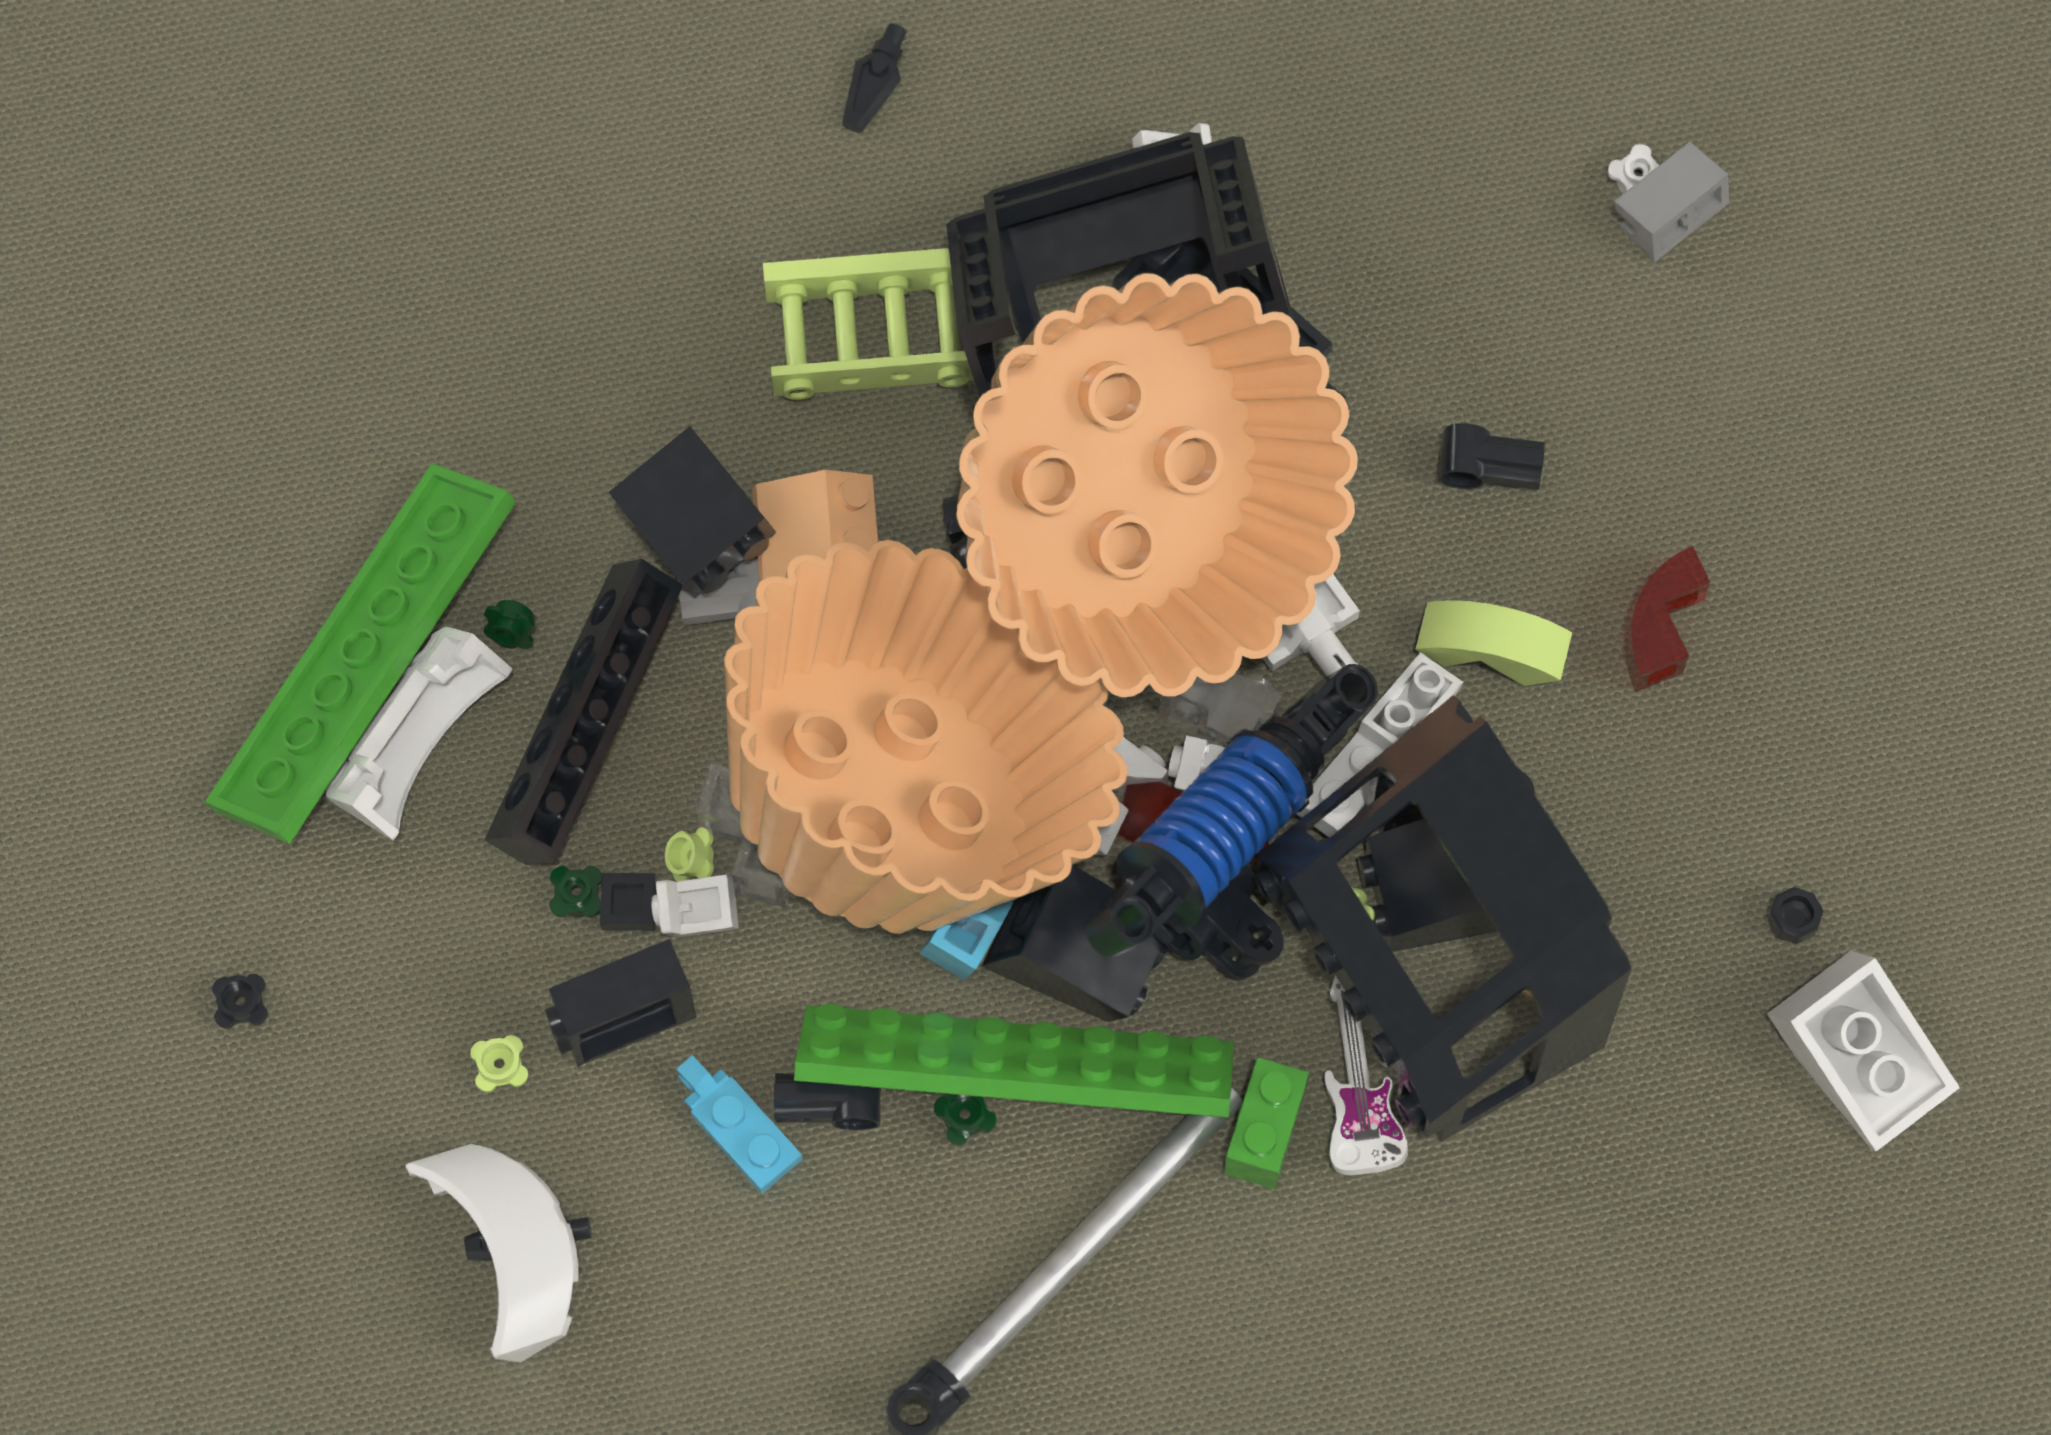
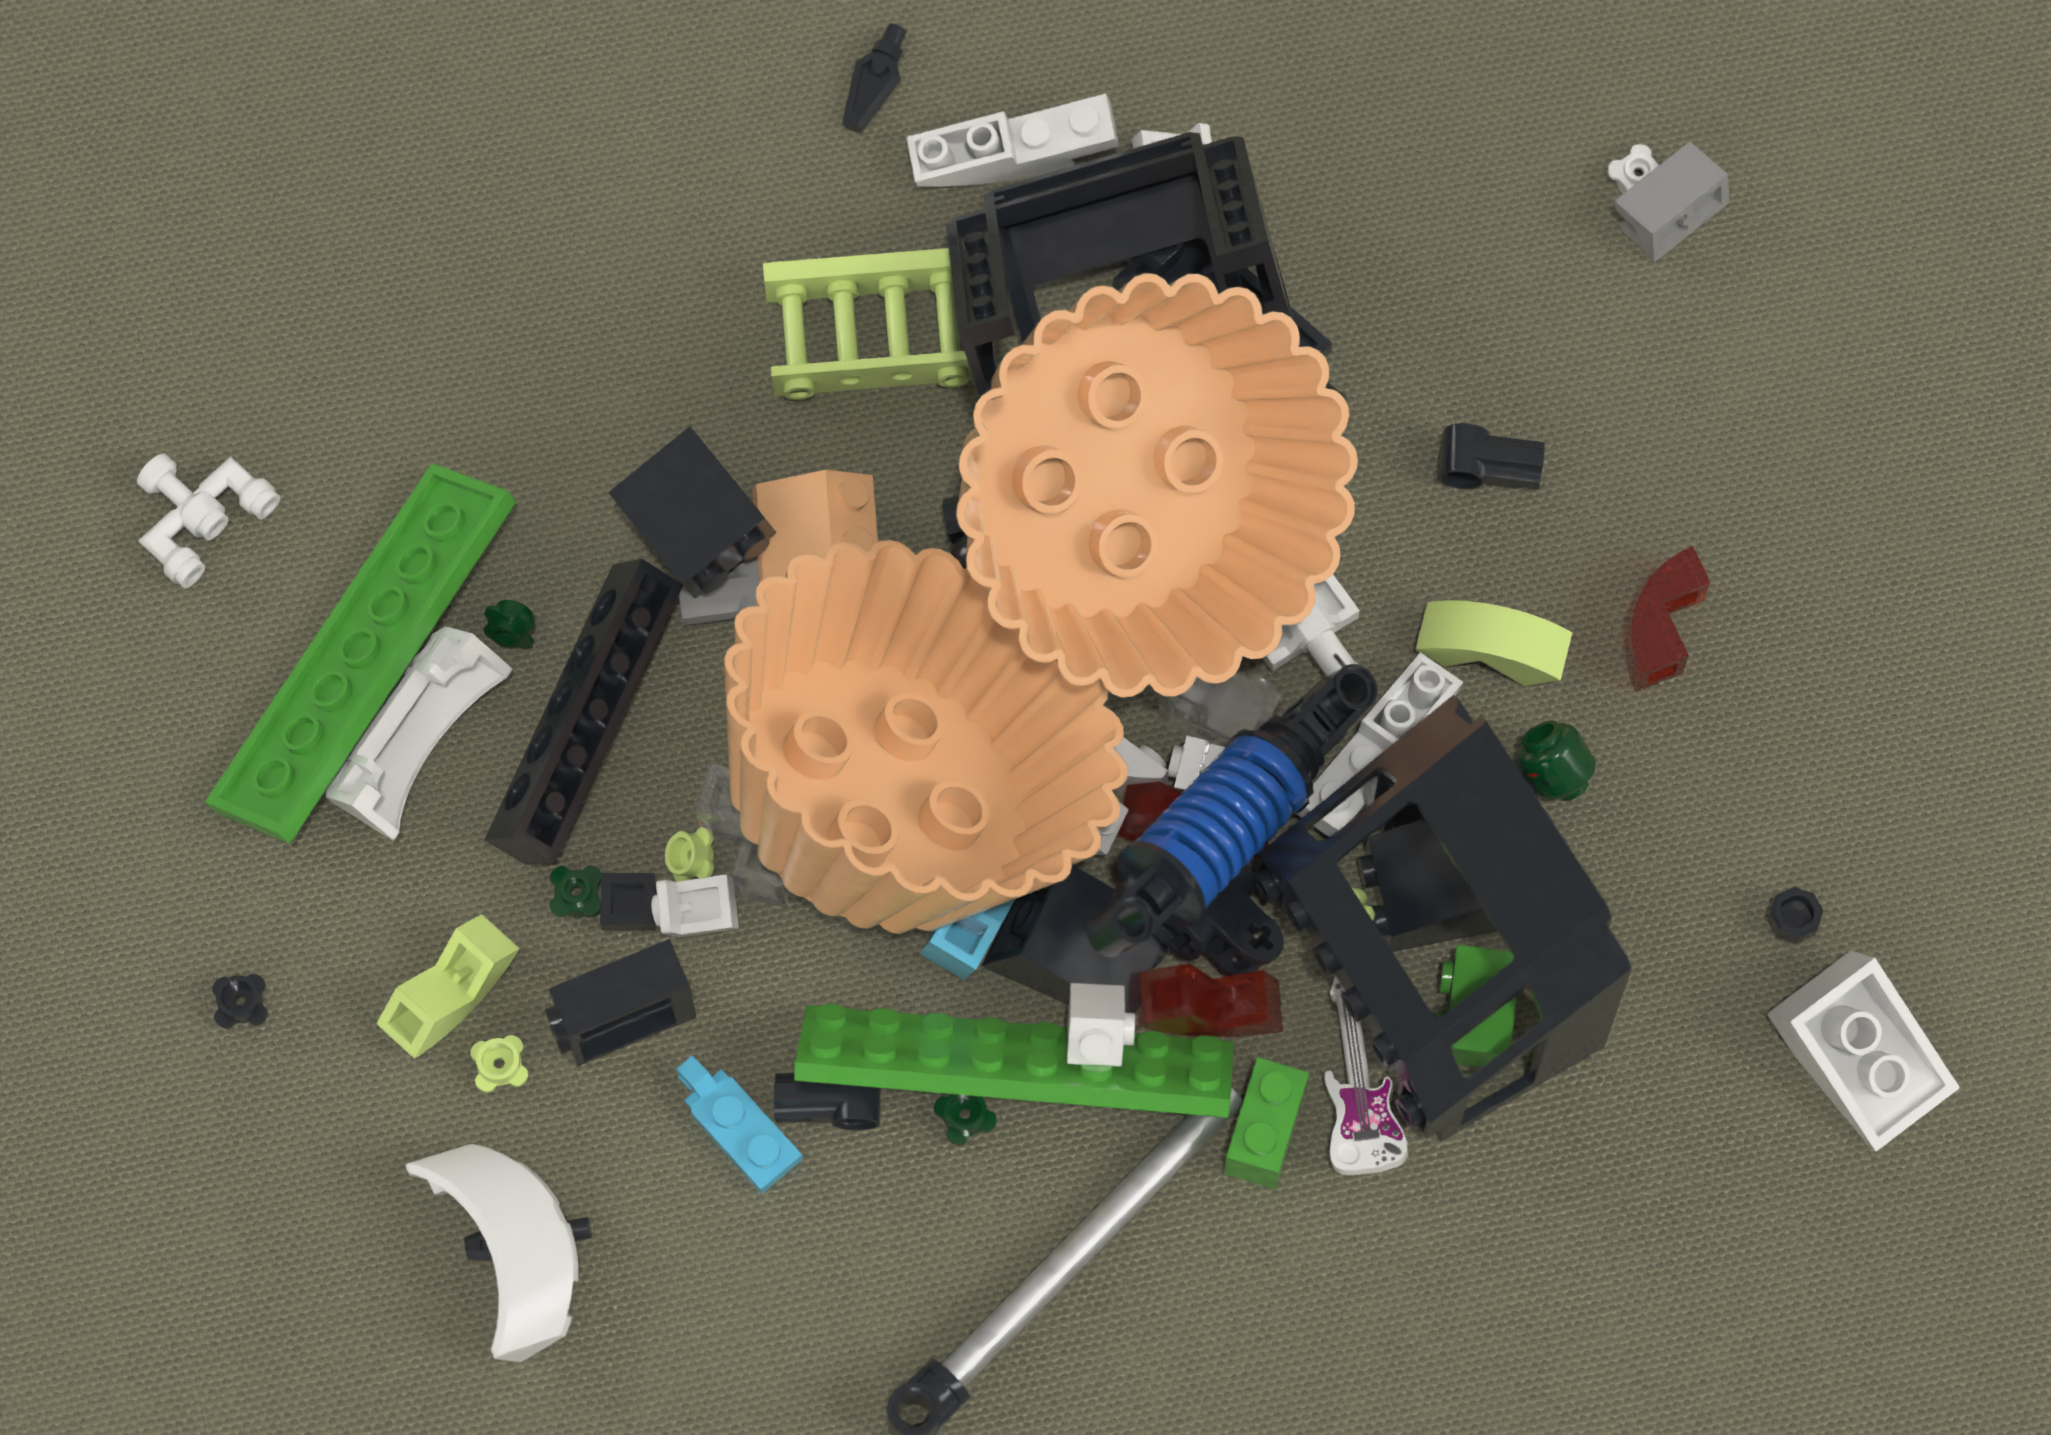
(197, 511): none -> white piece
(445, 994): none -> yellowish green brick
(1014, 148): none -> white slope
(1098, 1025): none -> white brick
(1194, 1004): none -> clear red brick
(1459, 979): none -> bright green brick
(1556, 760): none -> dark green head

